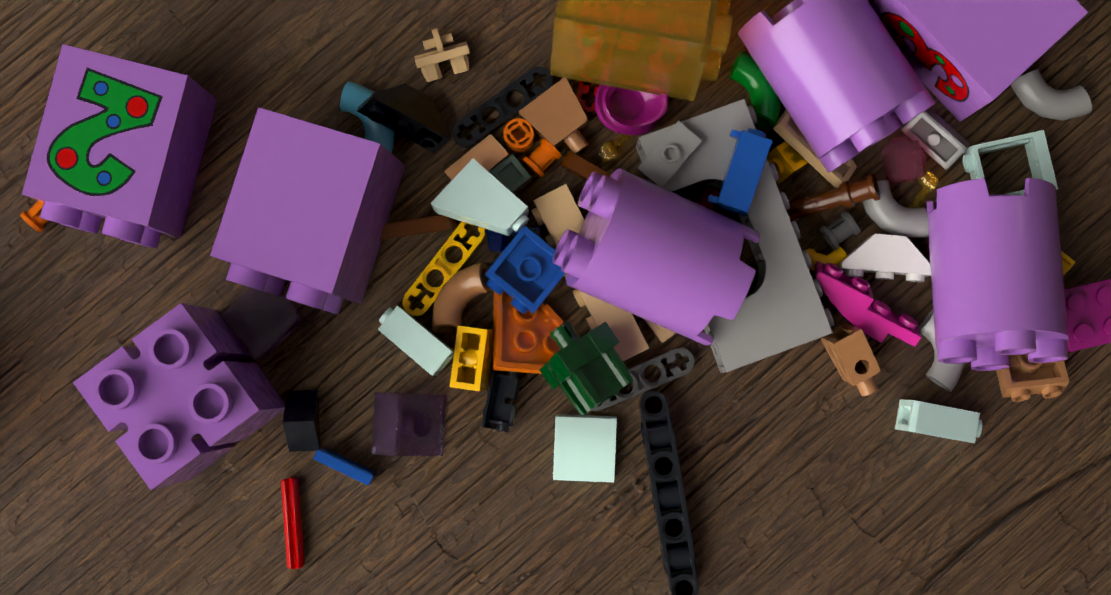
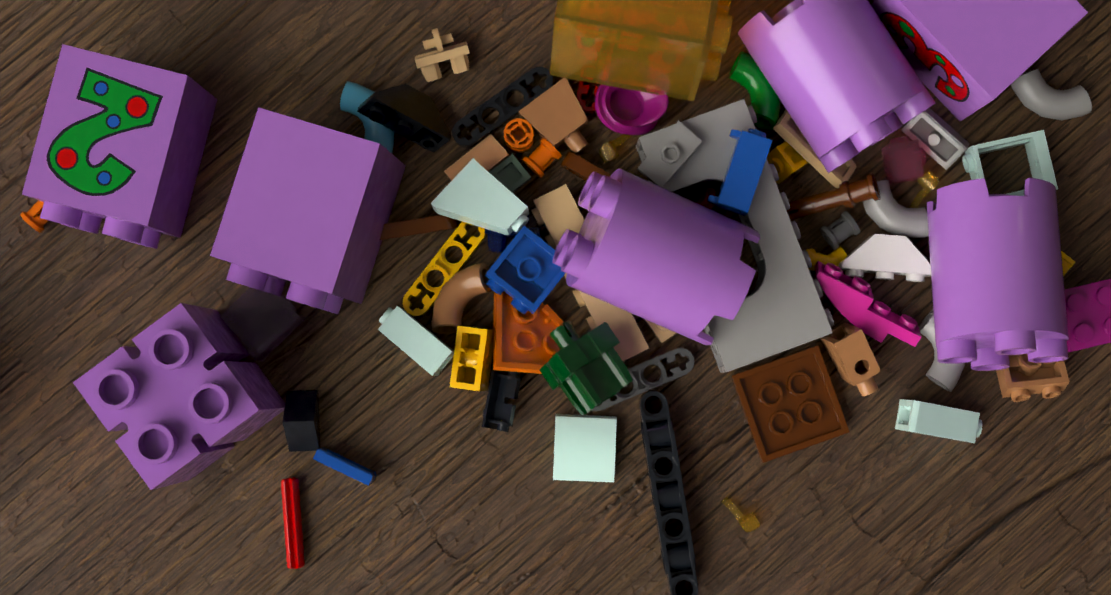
(408, 424): clear purple slope -> none
(748, 522): none -> clear yellow hand
(790, 404): none -> reddish brown plate

